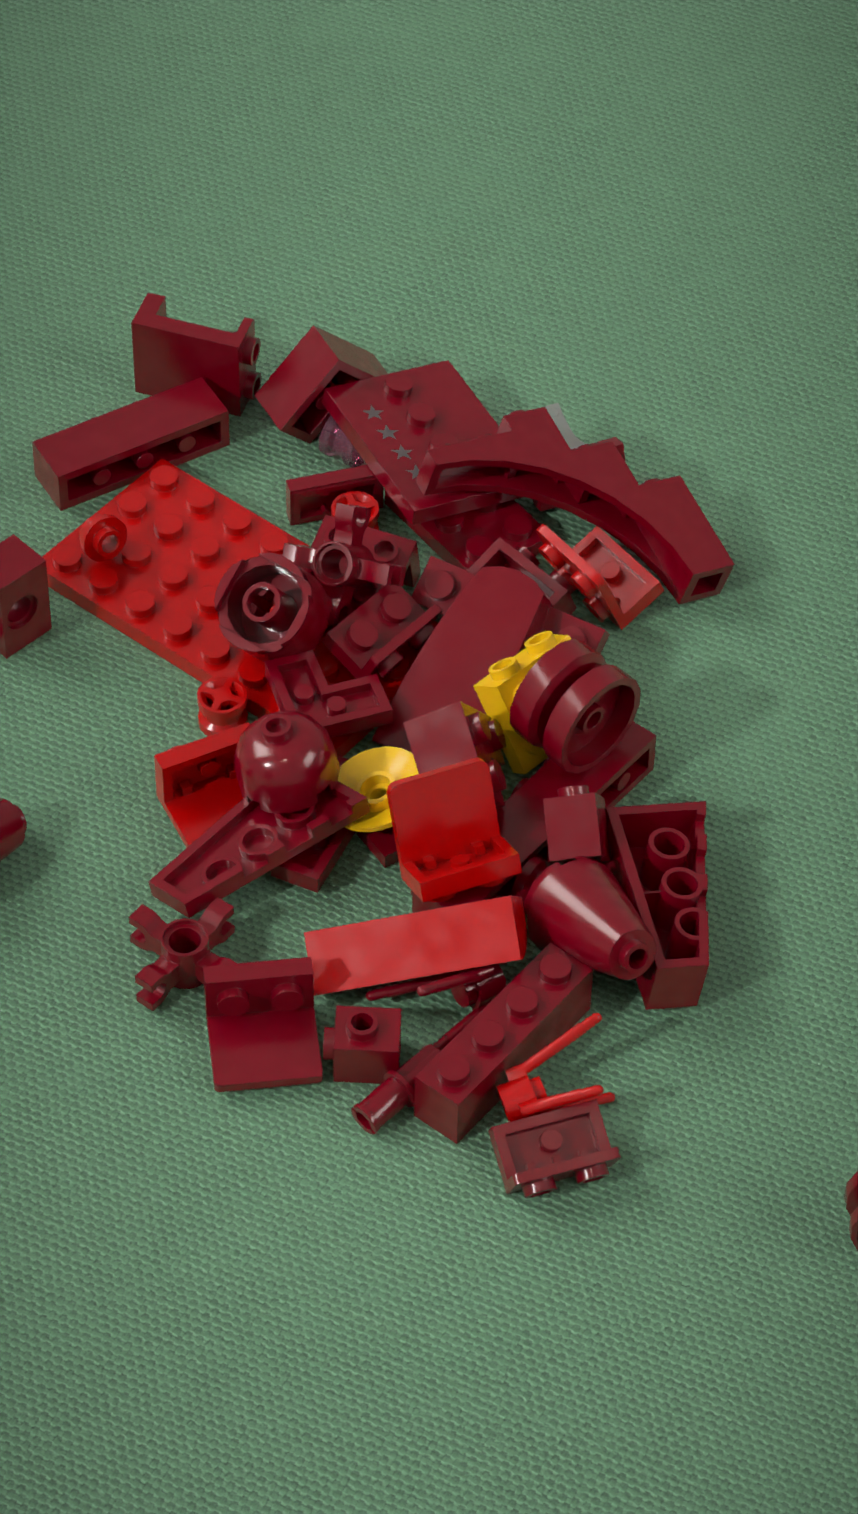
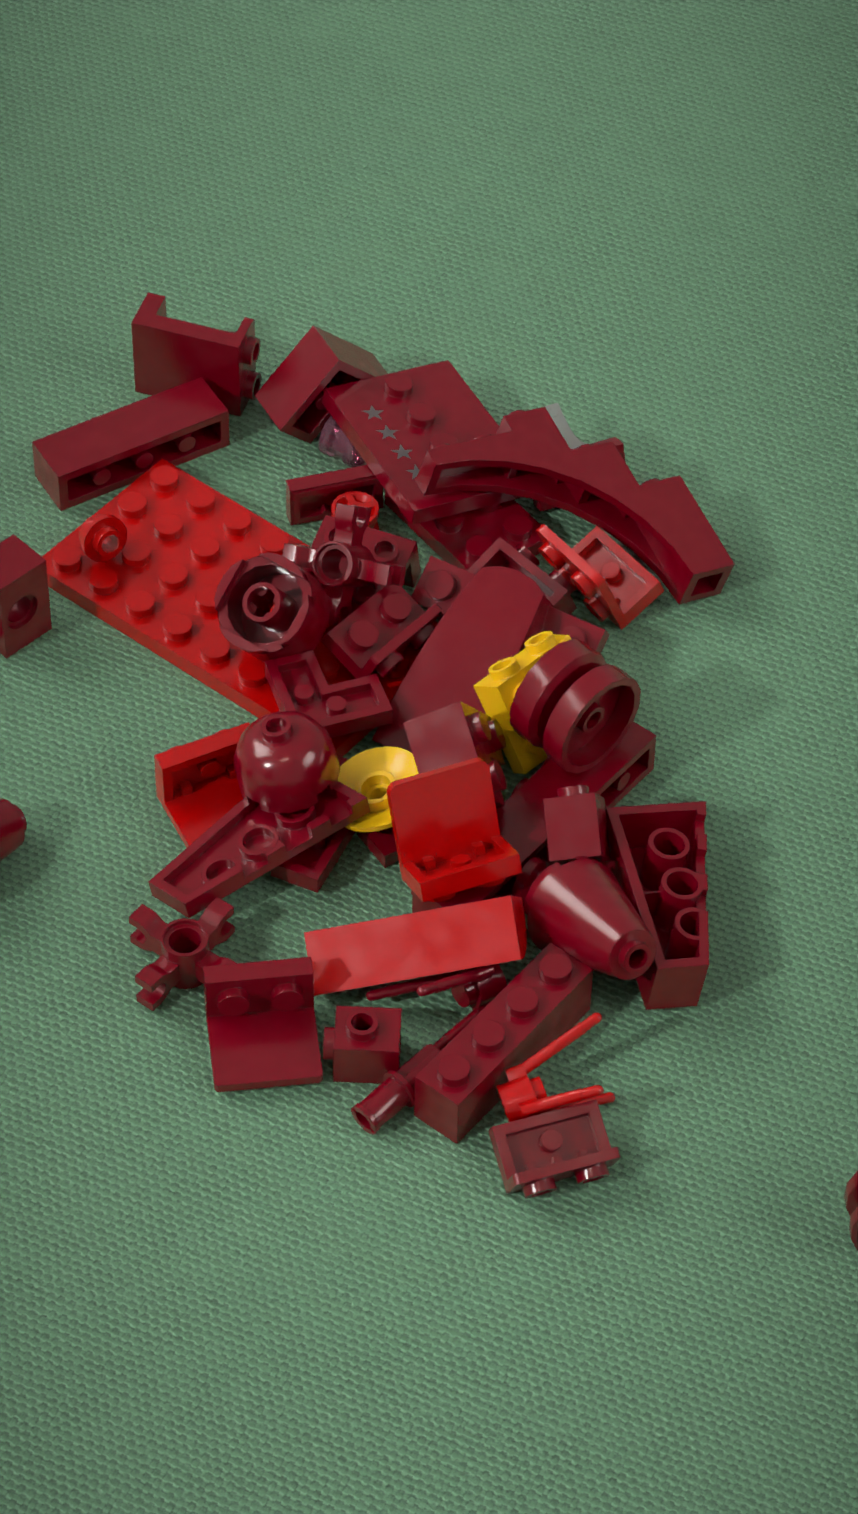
(221, 704): red wheel -> none

